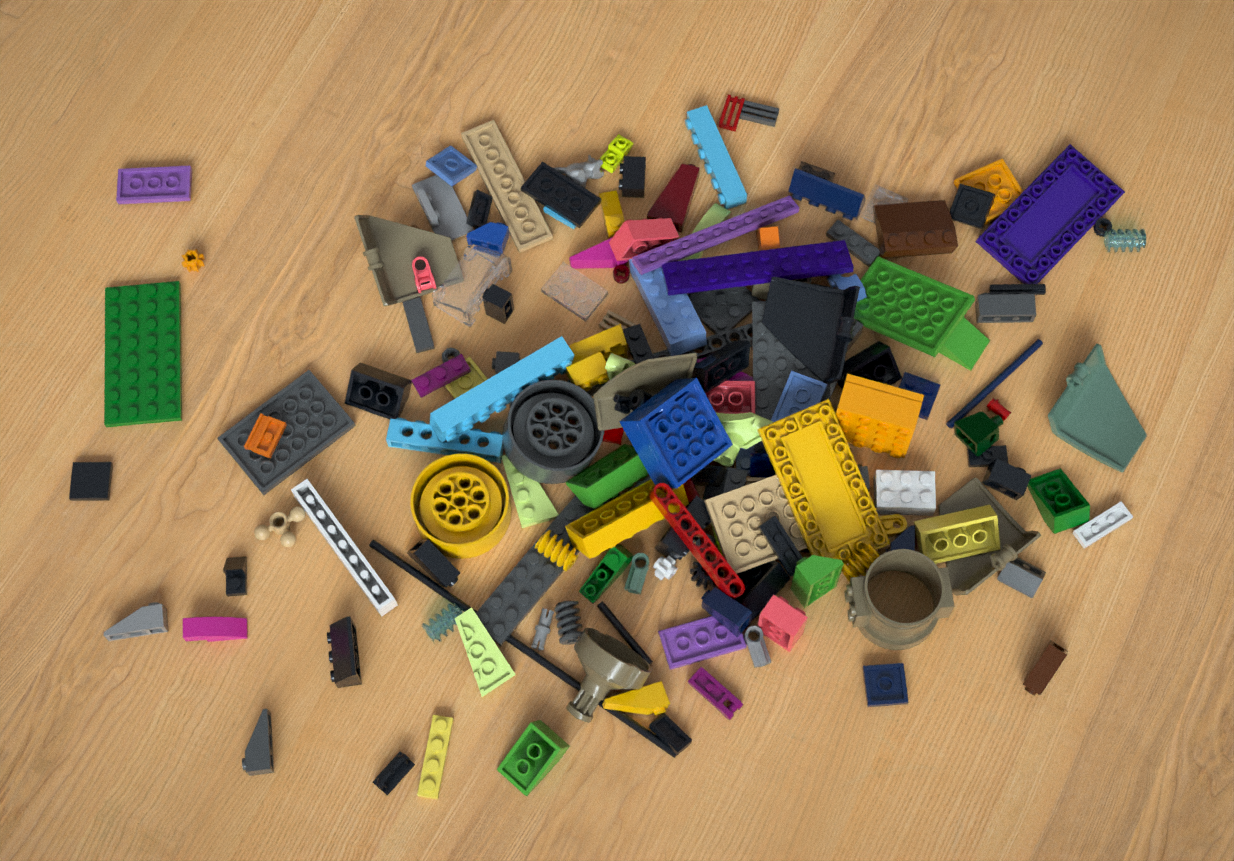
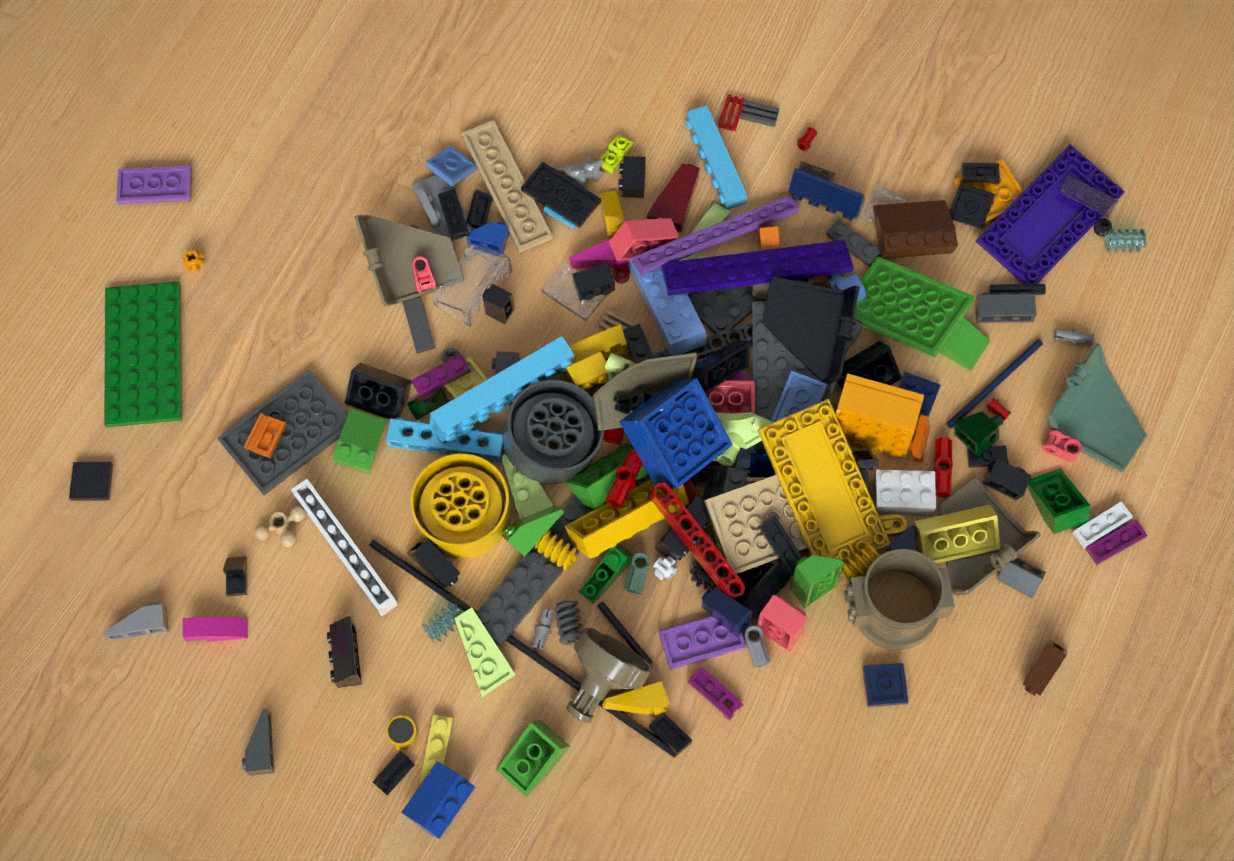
(359, 441): none -> bright green slope
(401, 732): none -> piece
(428, 403): none -> dark green slope
(438, 800): none -> blue slope
(453, 214): none -> black plate
(529, 530): none -> bright green slope
(593, 282): none -> black brick
(620, 487): none -> red piece
(805, 142): none -> red pin
(865, 460): none -> black plate
(919, 443): none -> orange plate
(943, 456): none -> red piece
(980, 172): none -> black plate
(1061, 445): none -> coral piece
(1073, 336): none -> light grey pin
(1088, 196): none -> clear purple plate
(1116, 542): none -> magenta plate

